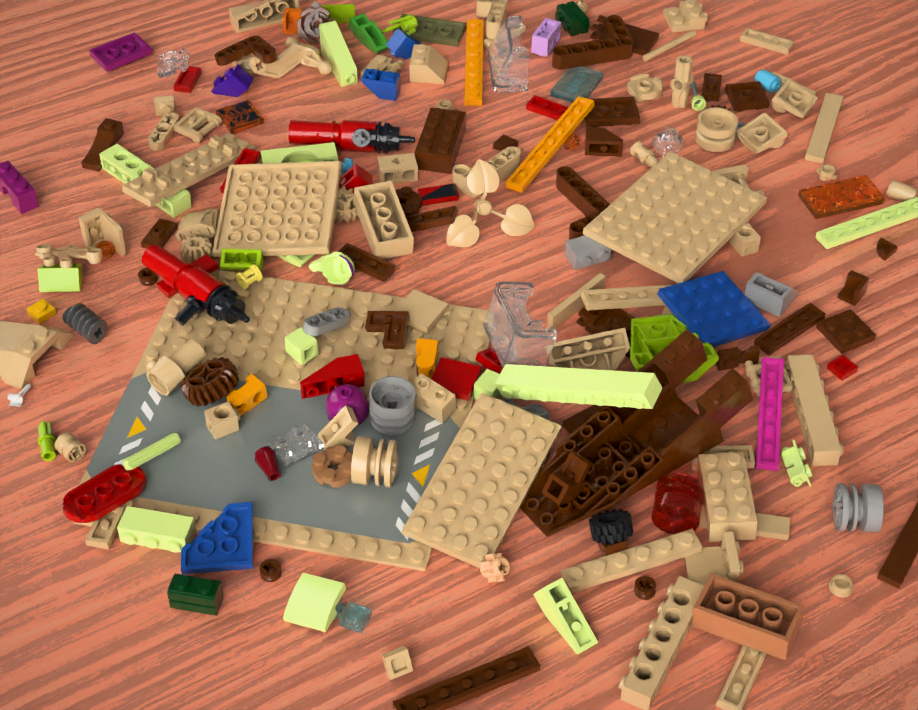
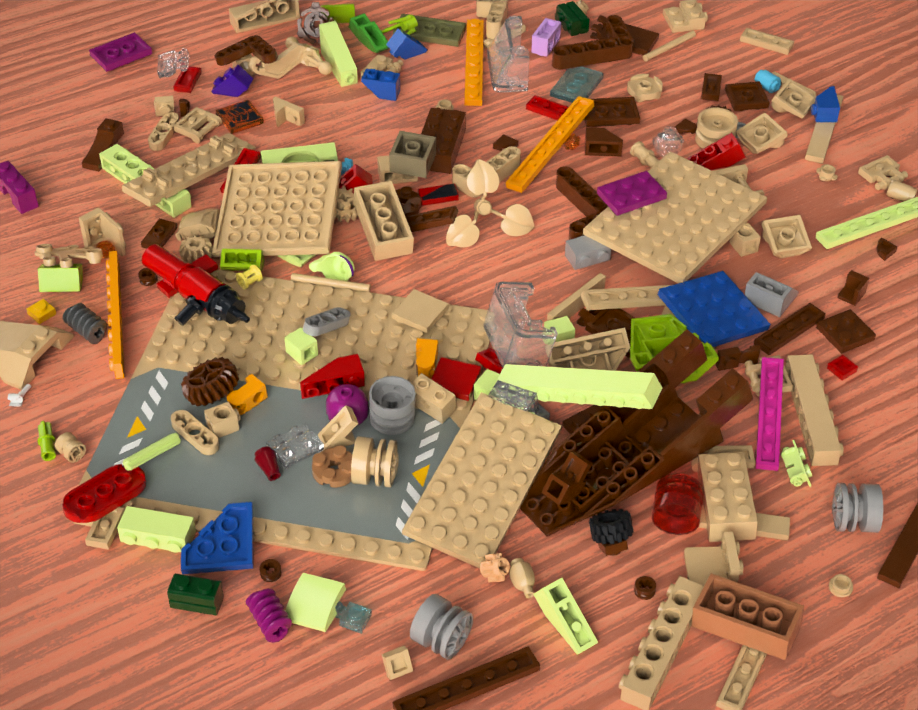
(115, 318): none -> light orange plate
(169, 372): tan piece -> none
(184, 106): none -> reddish brown tile
(195, 440): none -> tan beam
(269, 614): none -> magenta piece
(287, 111): none -> tan slope
(290, 19): orange panel -> none
(330, 282): none -> tan bar
(349, 135): red piece -> none
(368, 263): reddish brown plate -> none
(392, 323): reddish brown plate -> none
(412, 154): none -> dark tan brick
(427, 65): tan slope -> none
(441, 626): none -> light grey wheel
(515, 397): none -> clear bracket
(522, 576): none -> tan plant
(563, 327): none -> yellowish green brick
(631, 193): none -> magenta plate
(631, 561): tan plate -> none
(682, 81): tan piece -> none
(686, 126): none -> reddish brown tile
(699, 100): yellowish green hinge -> none
(719, 154): none -> red slope
(786, 236): none -> tan slope
(826, 106): none -> blue slope
(841, 196): clear orange plate -> none
(880, 169): none -> tan plate

